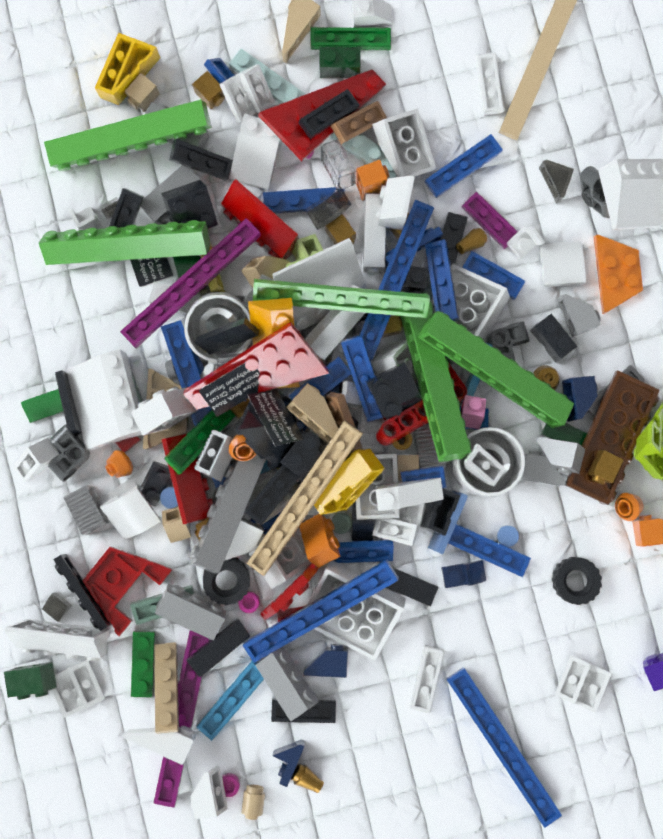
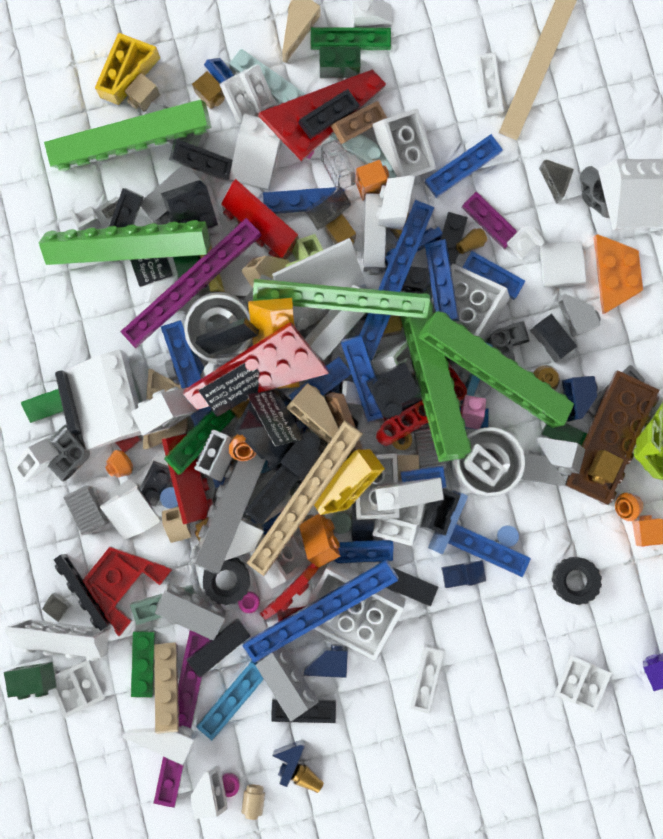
(504, 747): blue plate -> none

